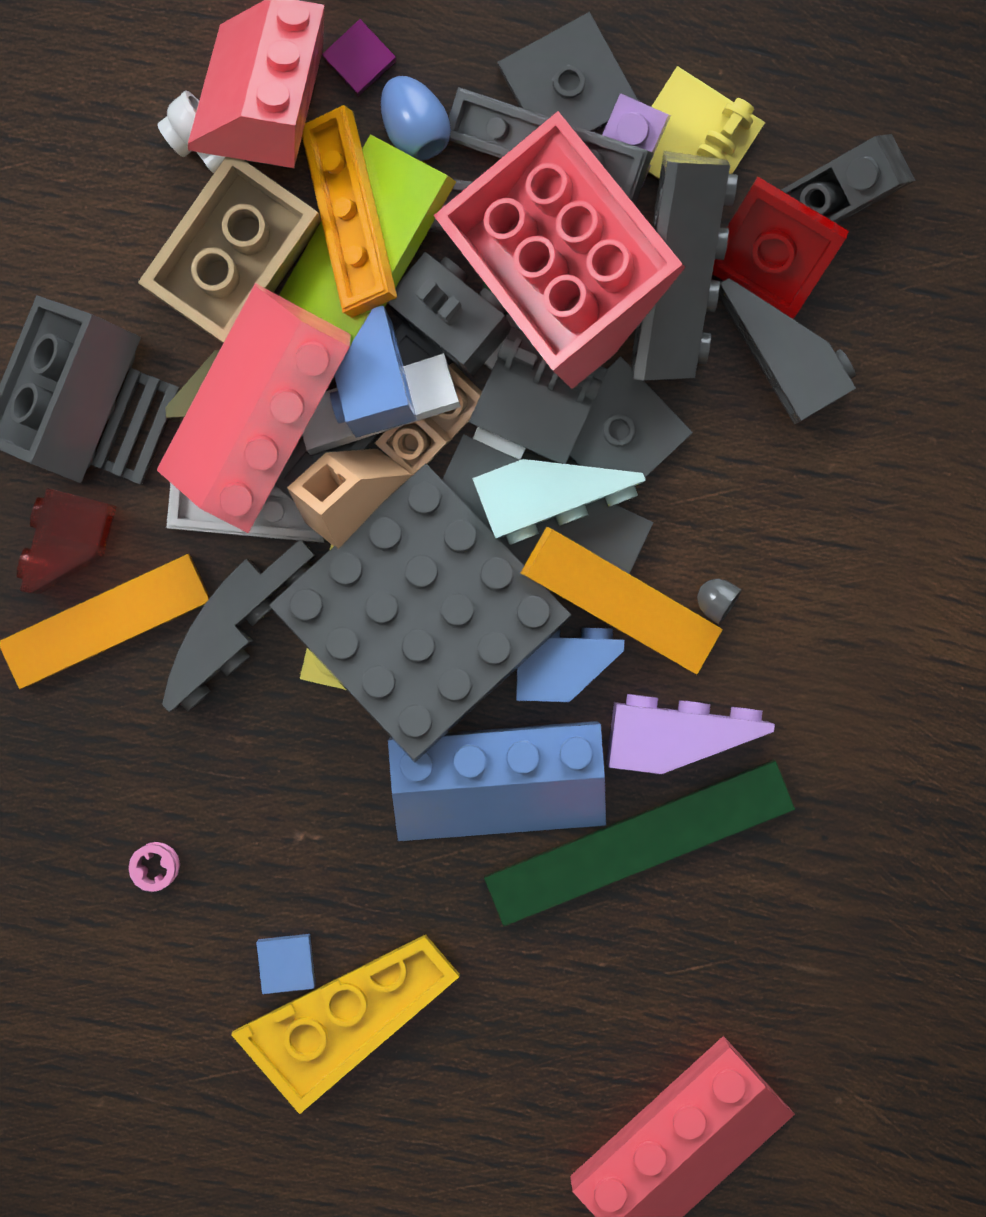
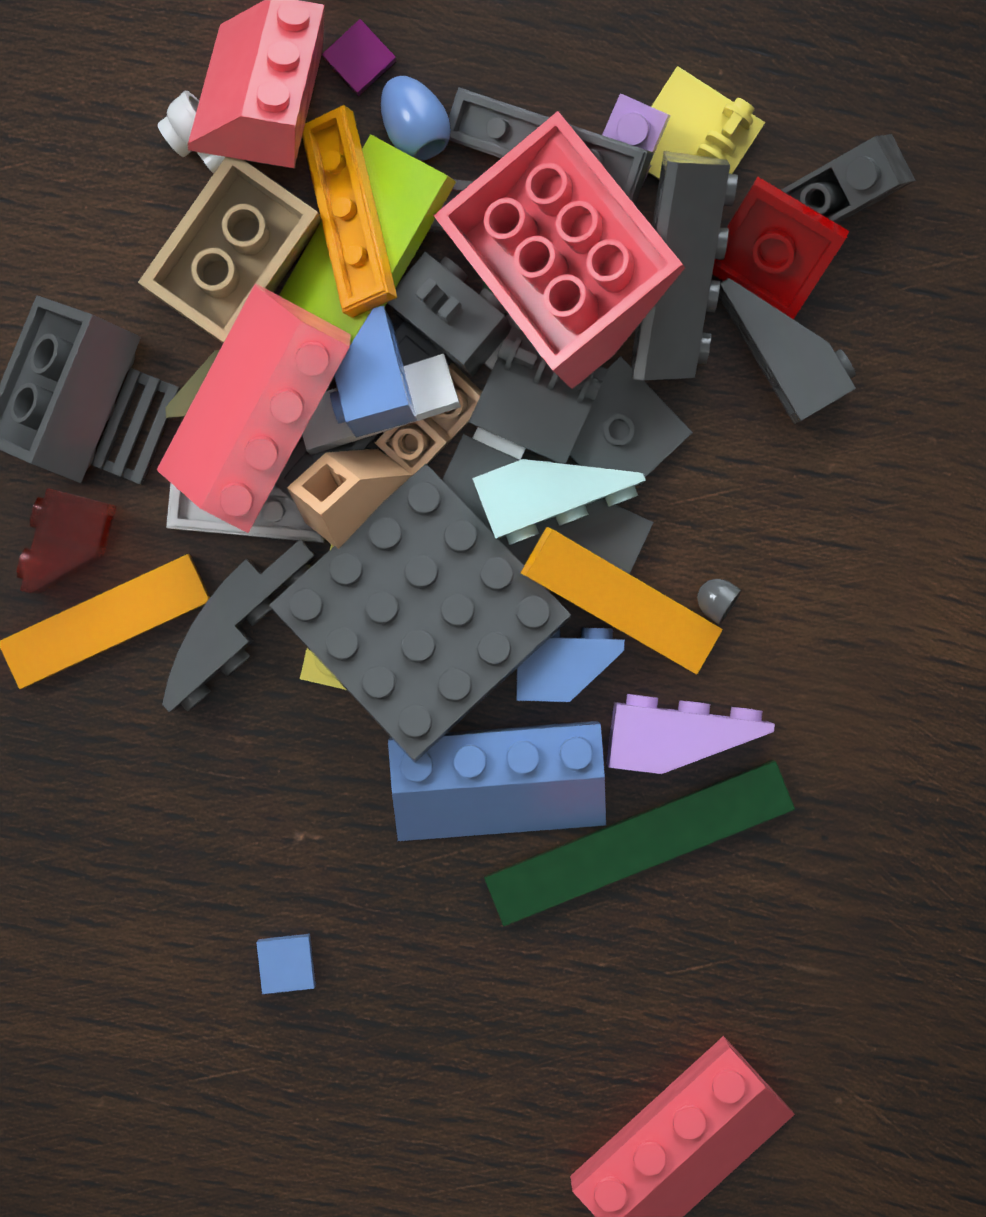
(139, 872): bright pink bush -> none
(336, 1026): yellow wing -> none
(568, 74): dark grey plate -> none

